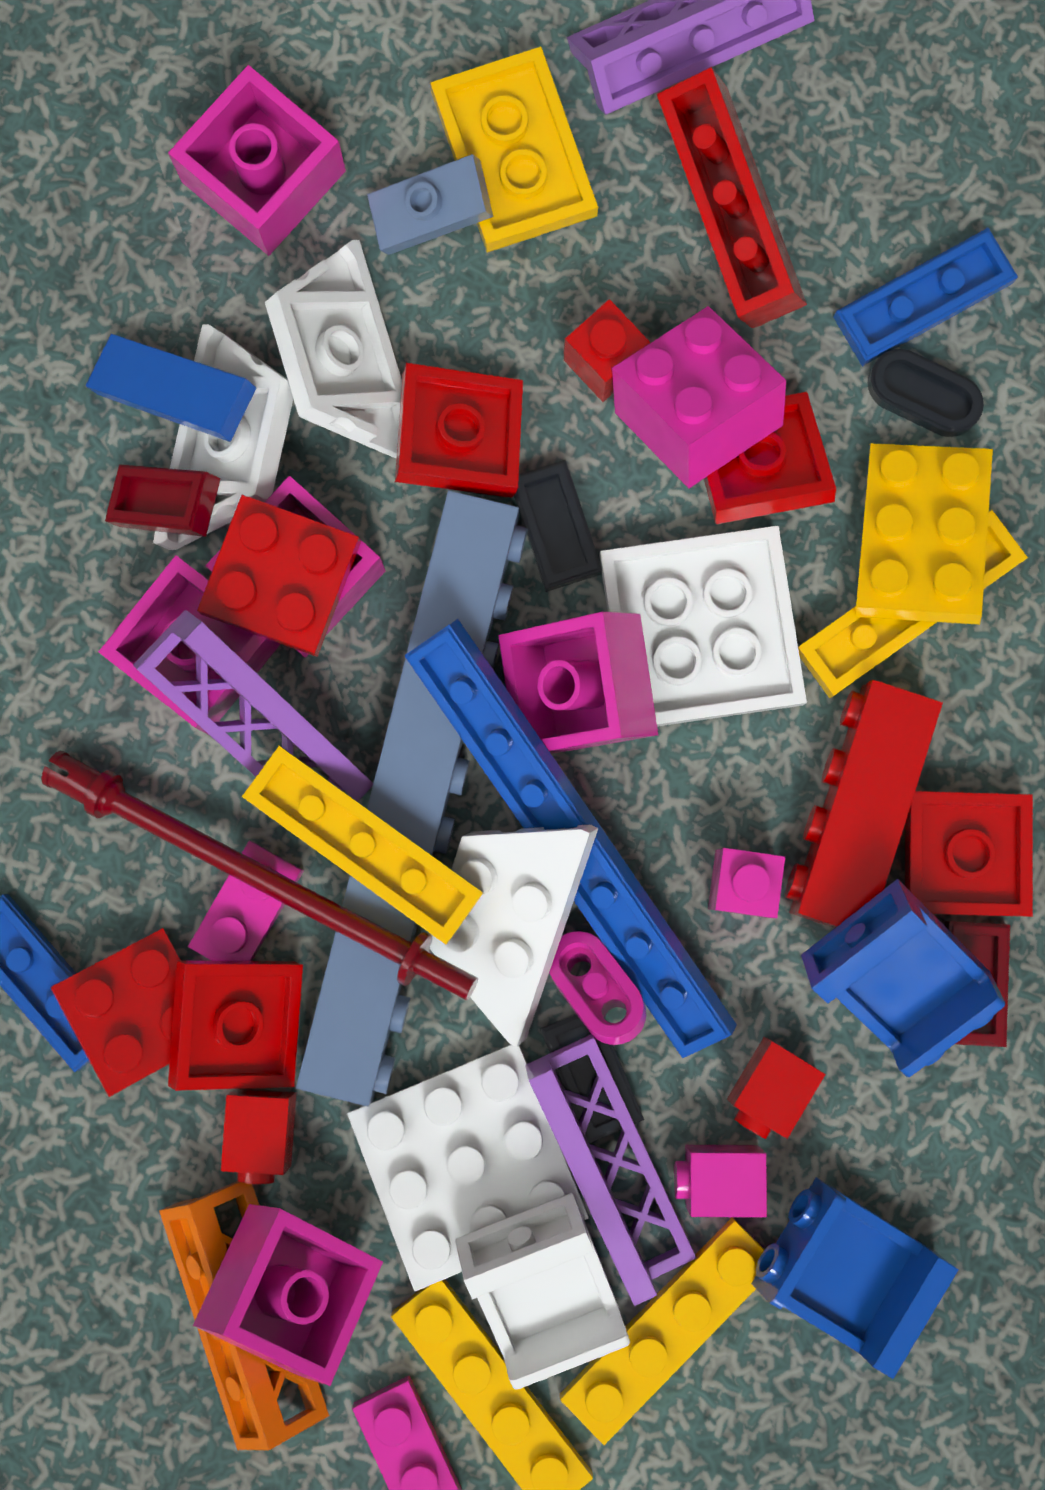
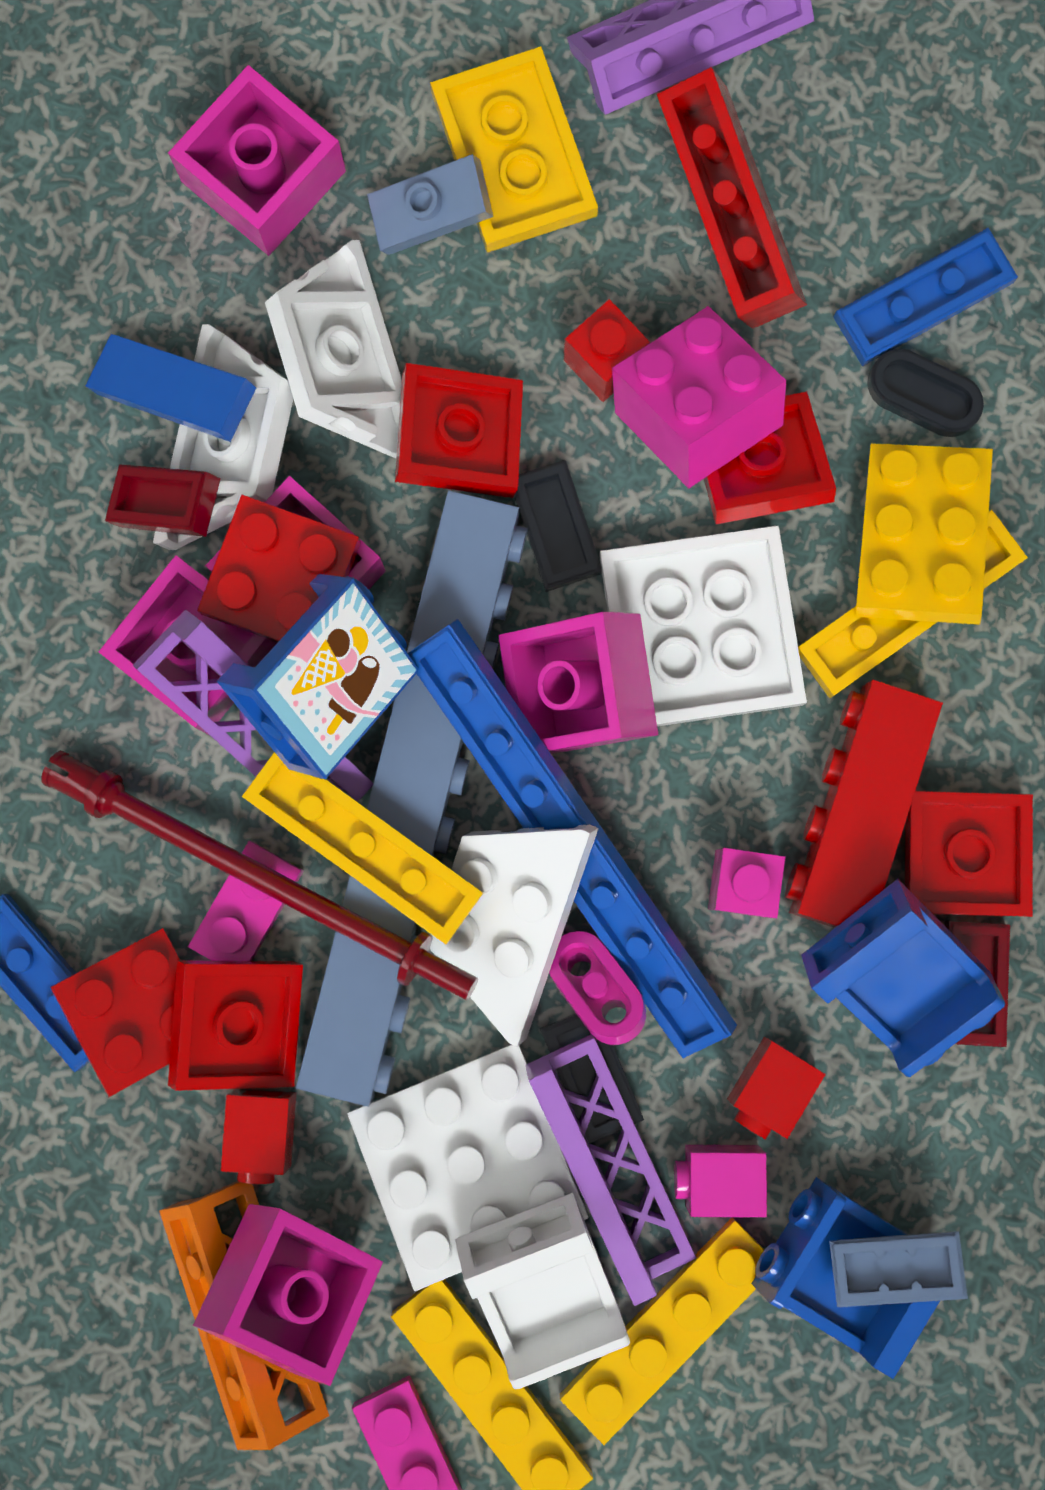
(323, 678): none -> panel
(898, 1269): none -> sand blue plate

